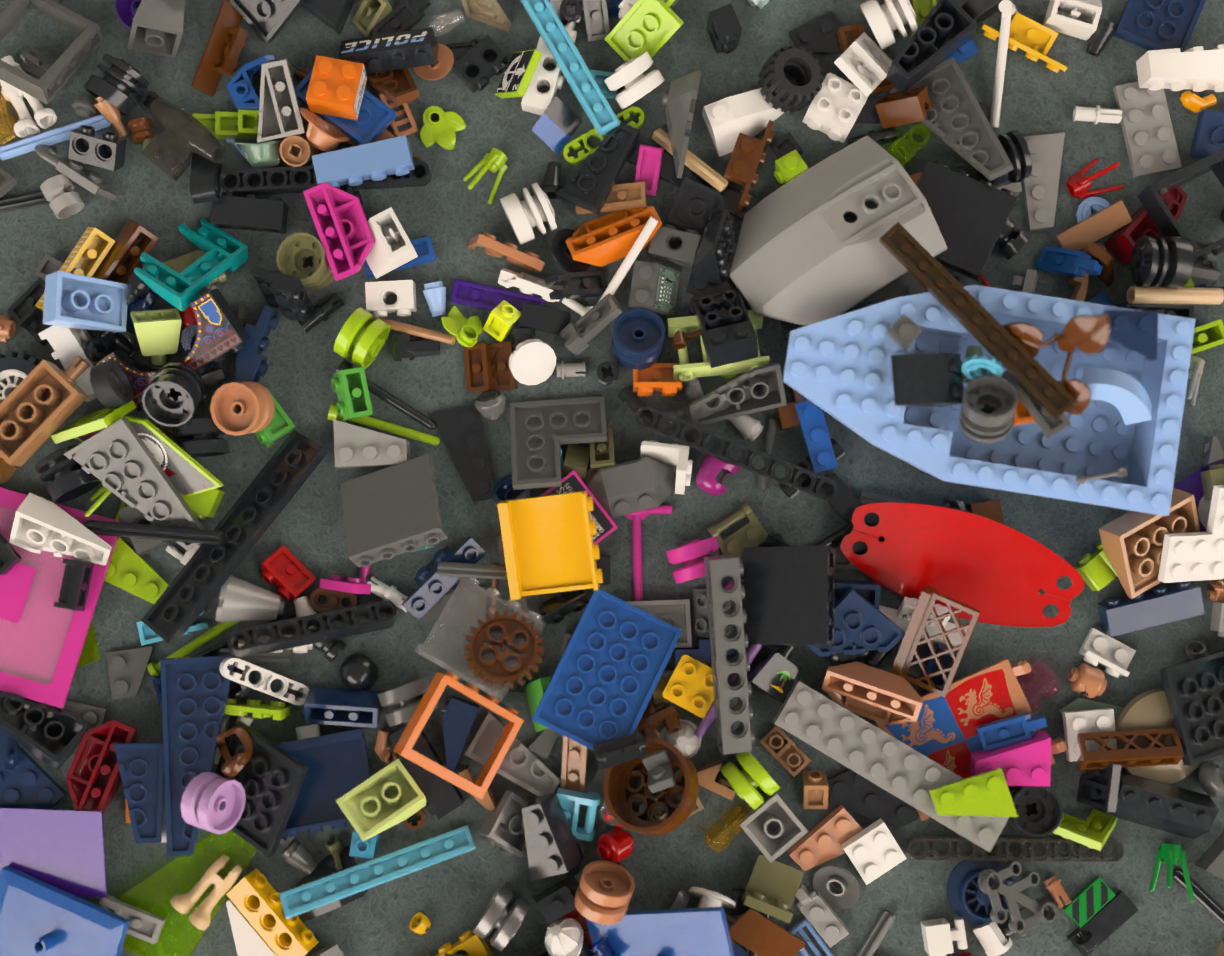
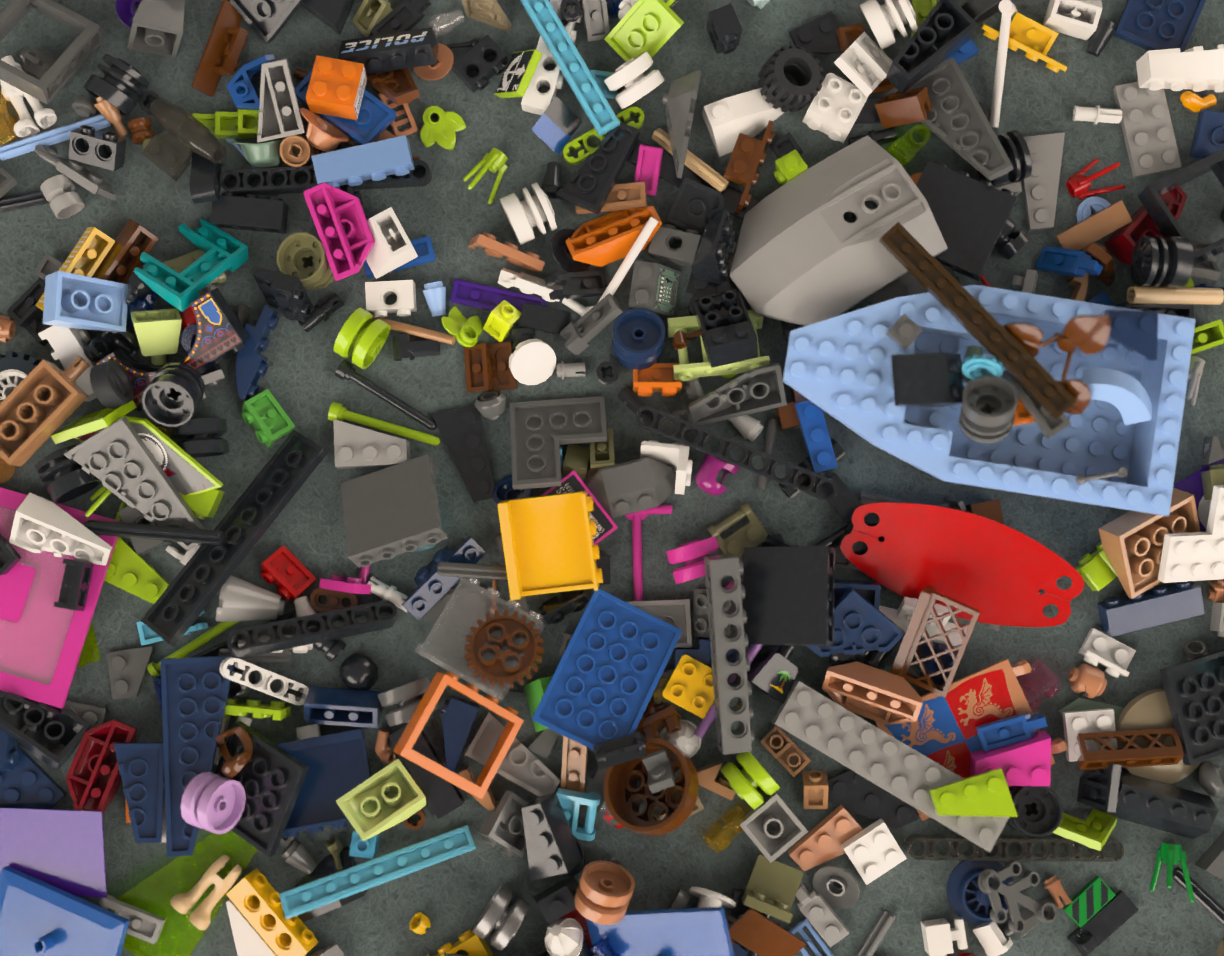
(242, 408): nougat wheel -> none
(352, 394): bright green brick -> none
(615, 845): red head -> none

